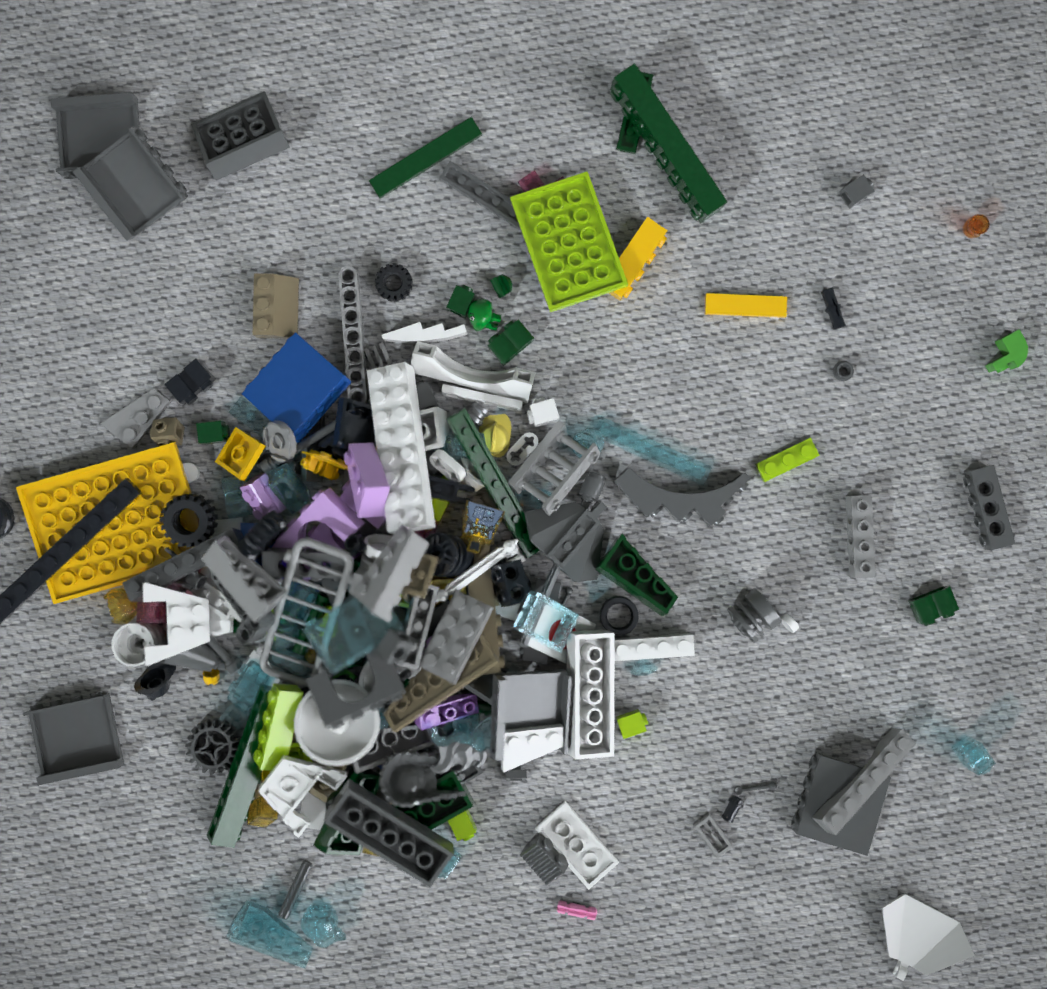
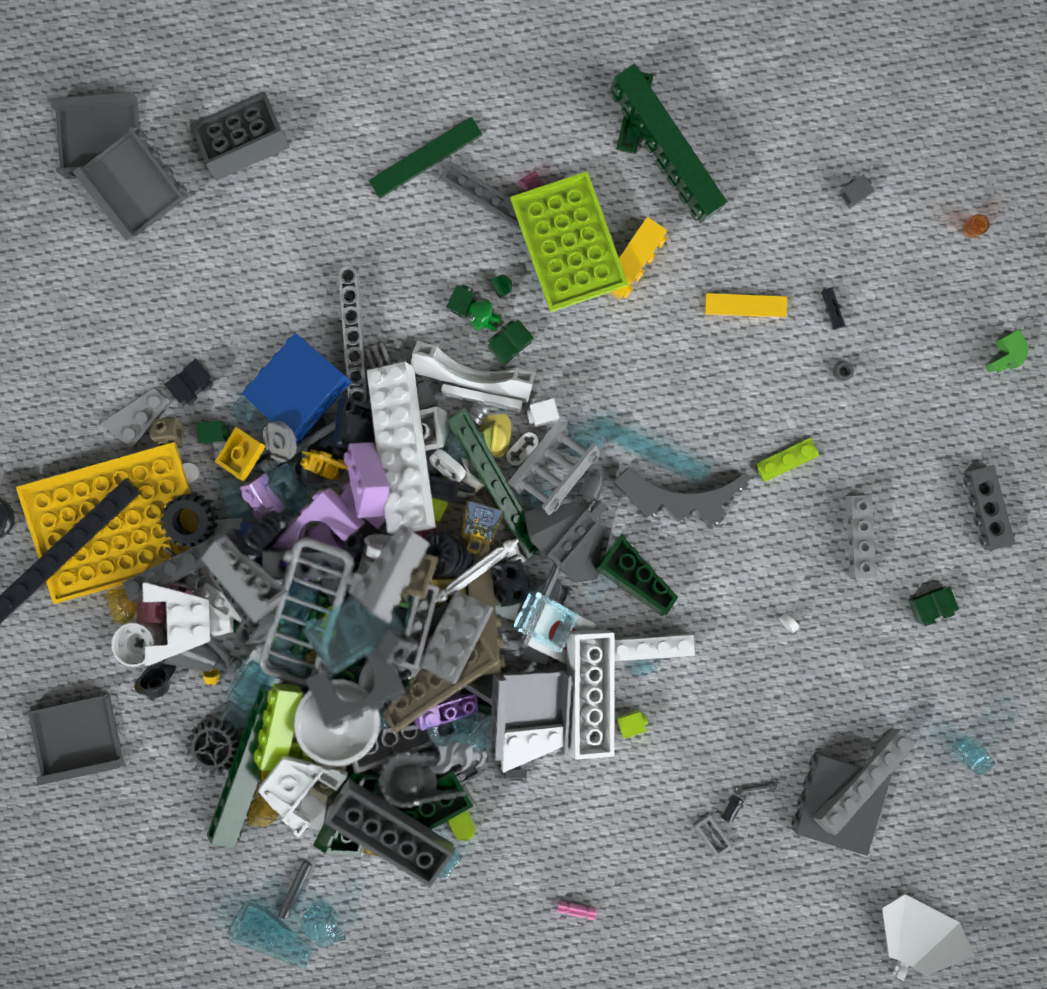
(275, 306): dark tan slope -> none
(385, 273): black tyre -> none
(415, 332): white slope -> none
(544, 859): dark grey brick -> none
(578, 843): white tile -> none
(619, 600): black tyre -> none
(754, 615): dark grey wheel -> none

